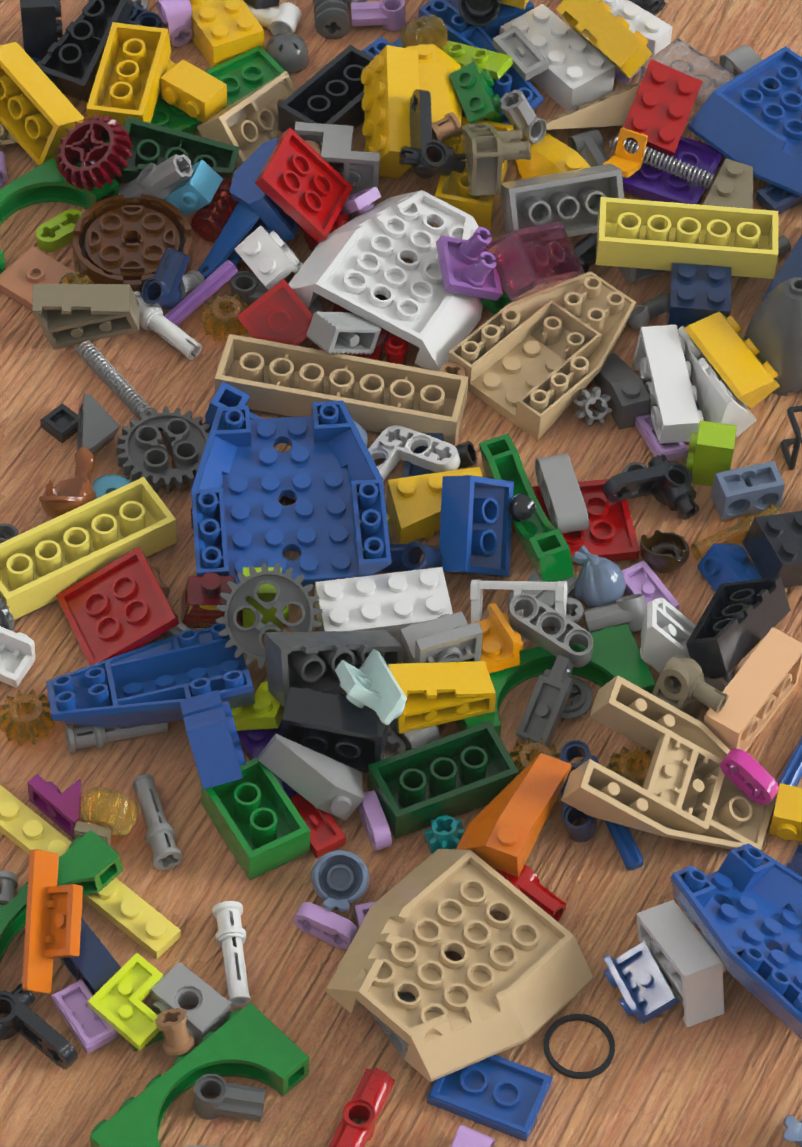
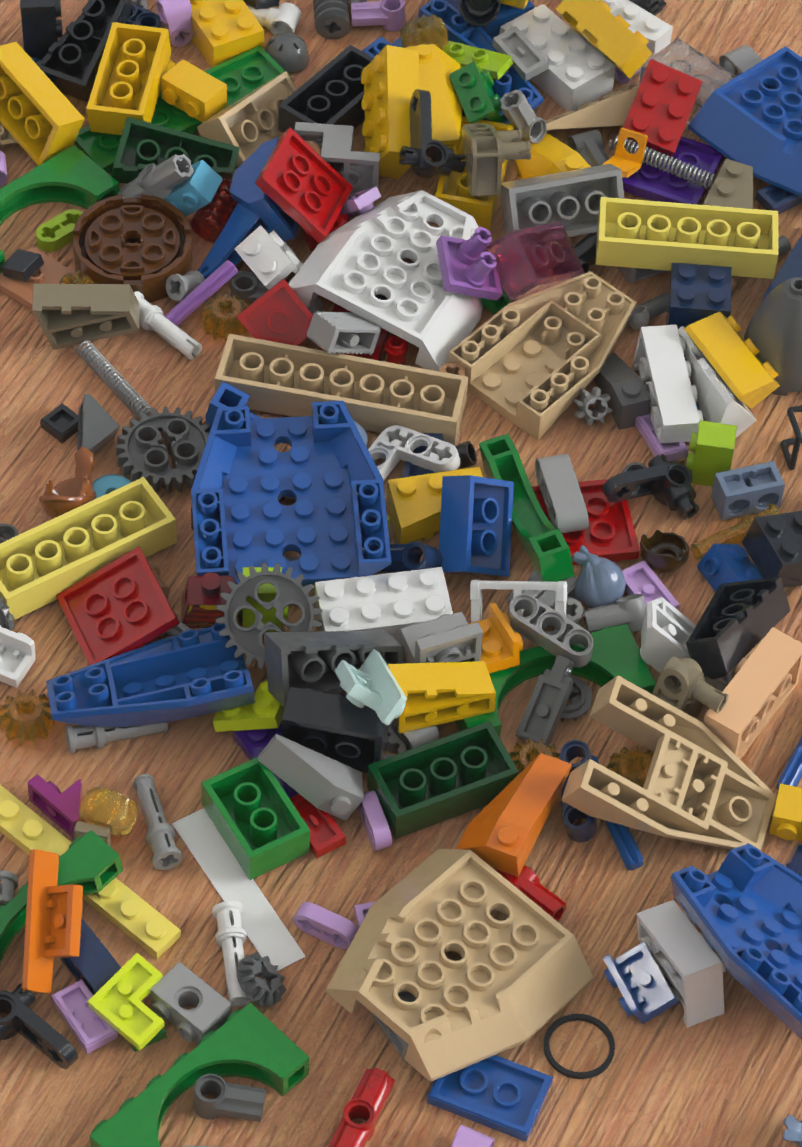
(22, 264): none -> black tile
(99, 159): dark red gear -> none
(164, 287): dark blue piece -> none
(175, 1032): medium nougat bush -> none
(213, 738): blue piece -> none
(227, 876): none -> white sticker
(255, 988): none -> dark grey gear
(339, 879): sand blue hat -> none
(445, 833): teal gear -> none
(446, 128): medium nougat bush -> none
(521, 508): black hinge -> none
(749, 776): dark pink beam -> none

